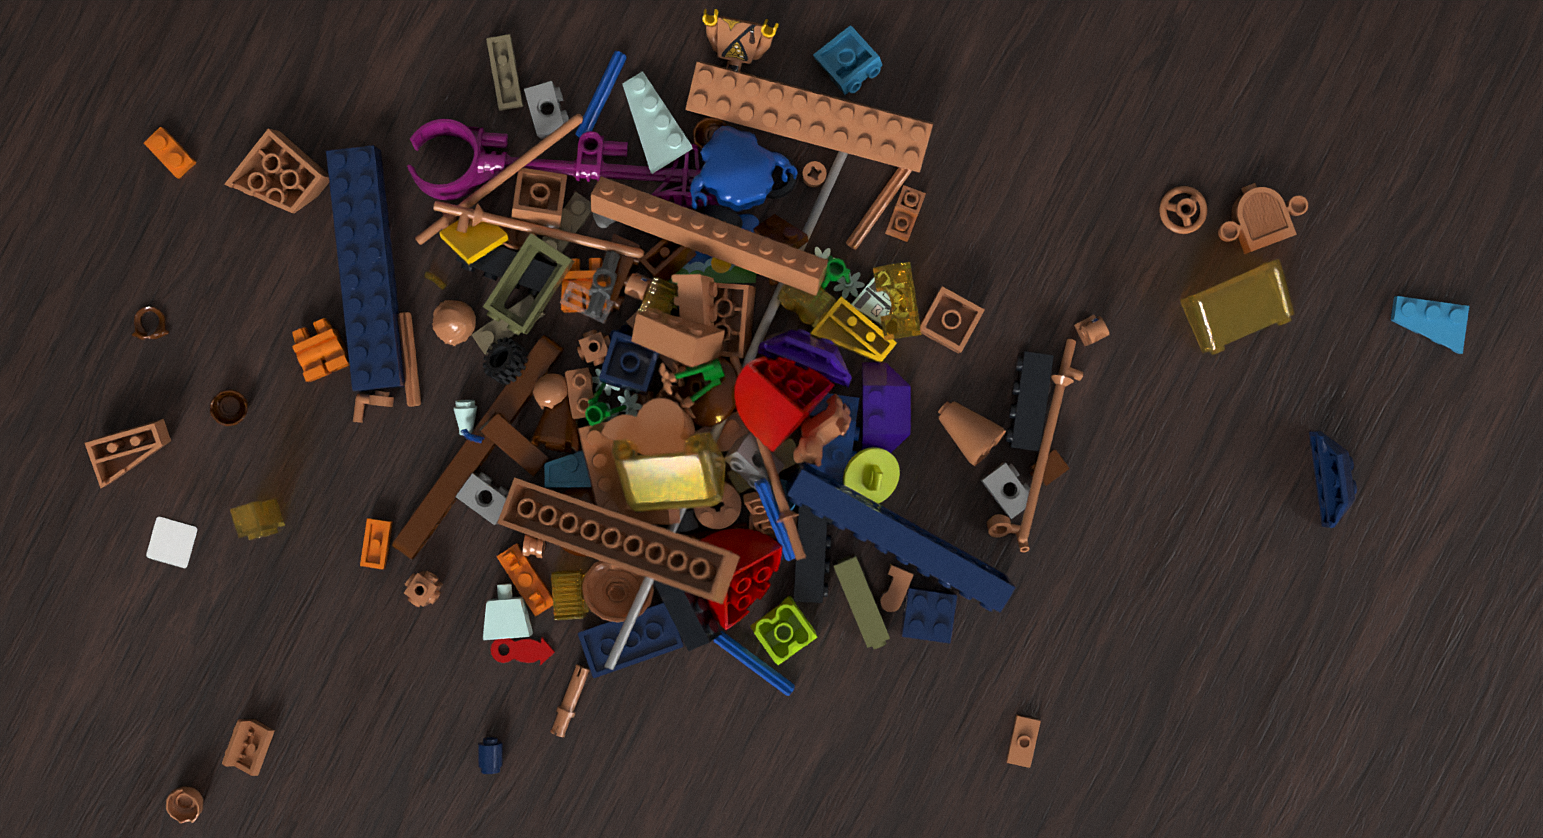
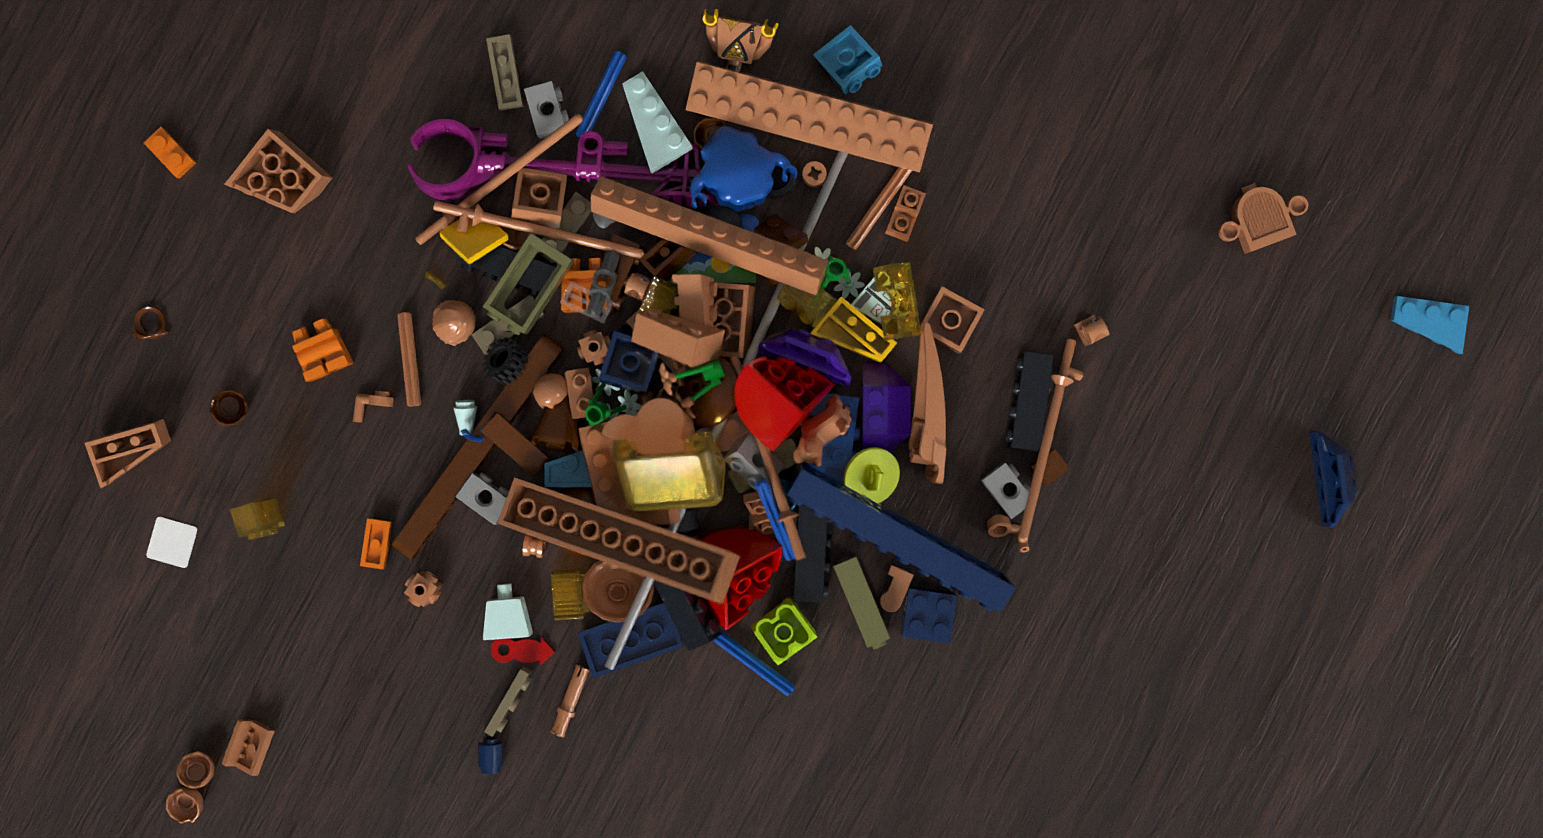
(195, 770): none -> nougat hair
(366, 267): dark blue brick -> none
(509, 702): none -> dark tan plate
(526, 579): orange plate -> none
(728, 512): nougat brick -> none
(929, 417): none -> nougat piece
(970, 431): nougat cone -> none
(1023, 741): nougat plate -> none
(1190, 203): nougat piece -> none
(1239, 306): clear yellow windscreen -> none

